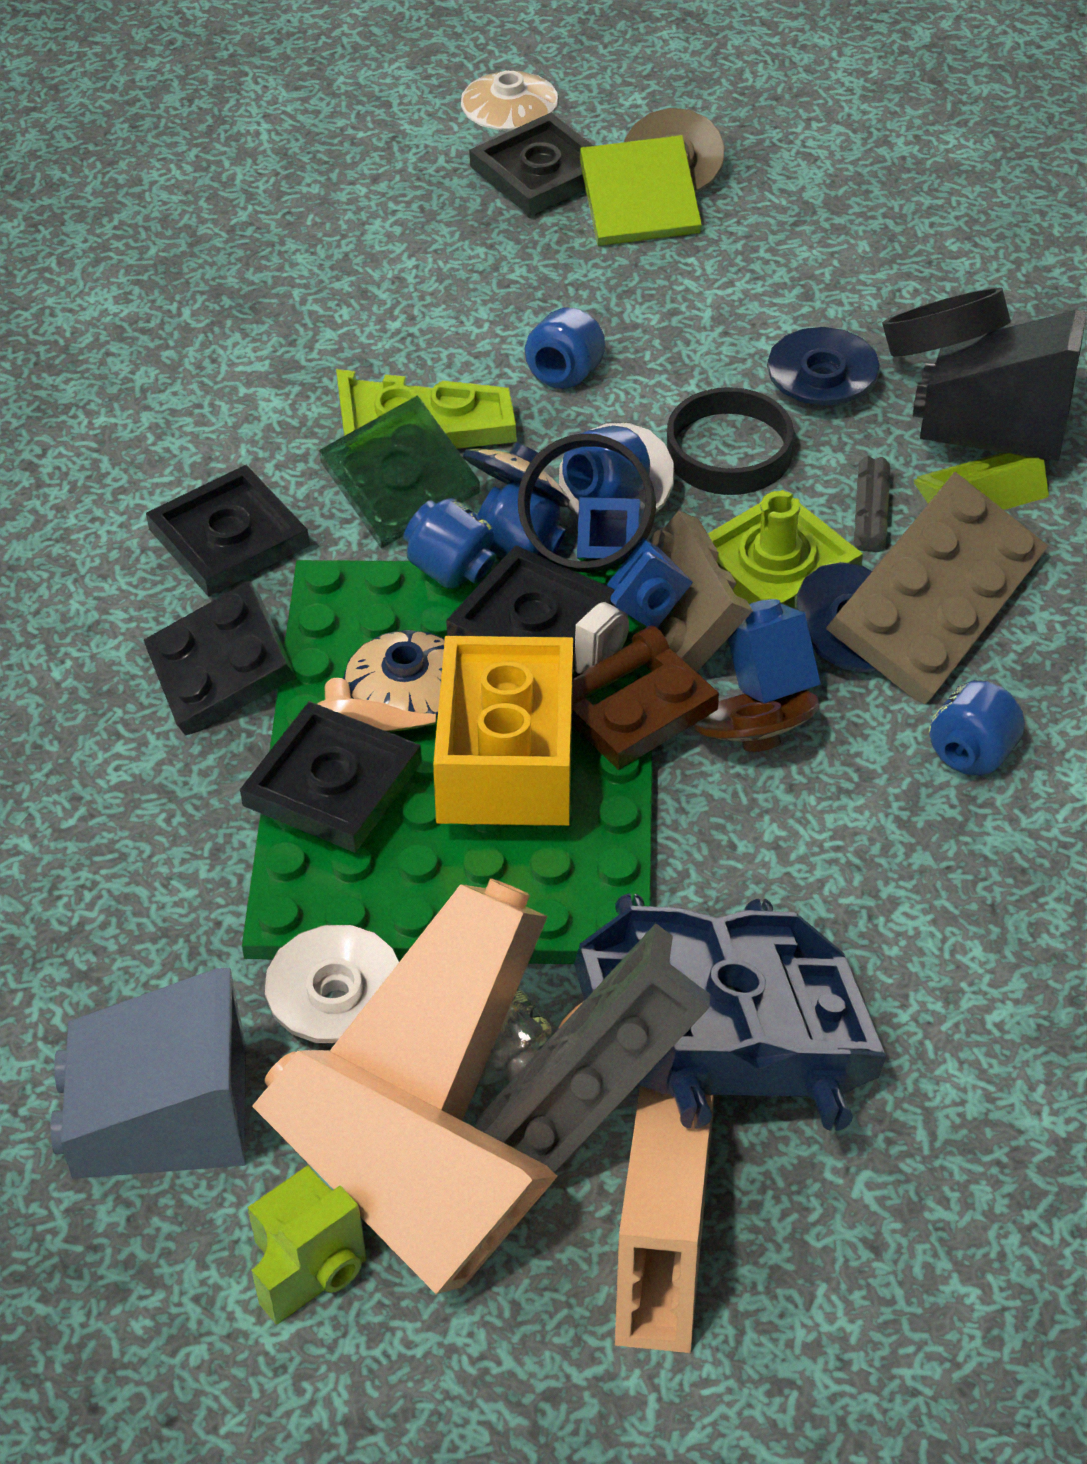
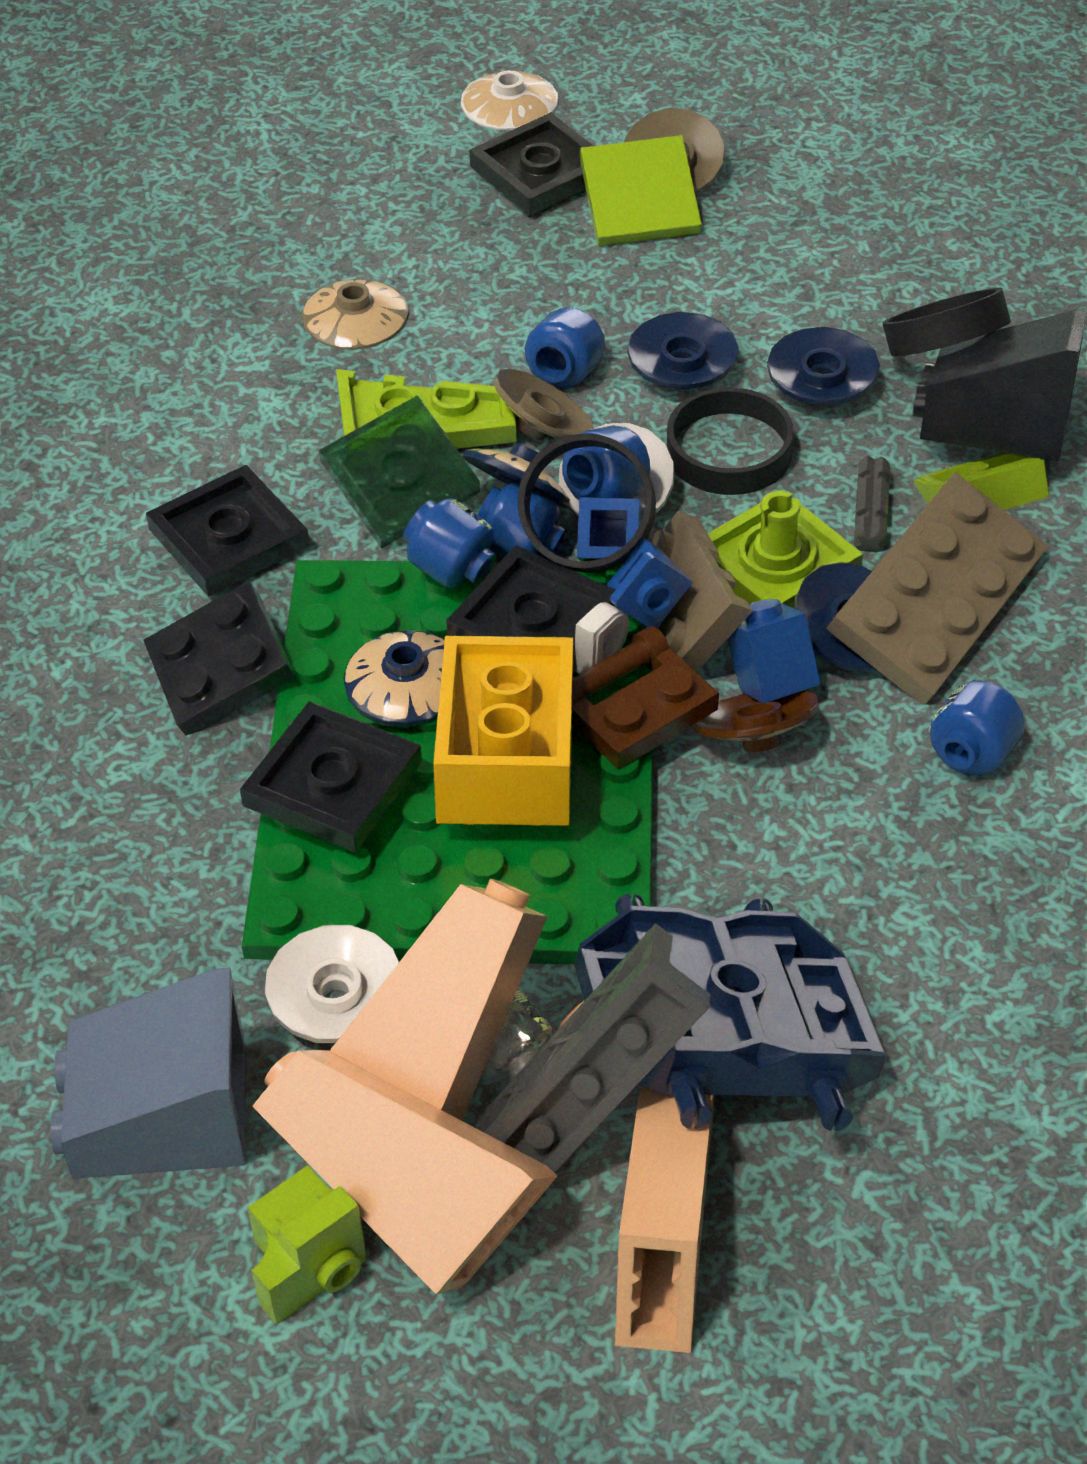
(355, 314): none -> tan dish
(372, 712): light nougat bar -> none
(540, 406): none -> dark tan dish
(682, 350): none -> dark blue dish

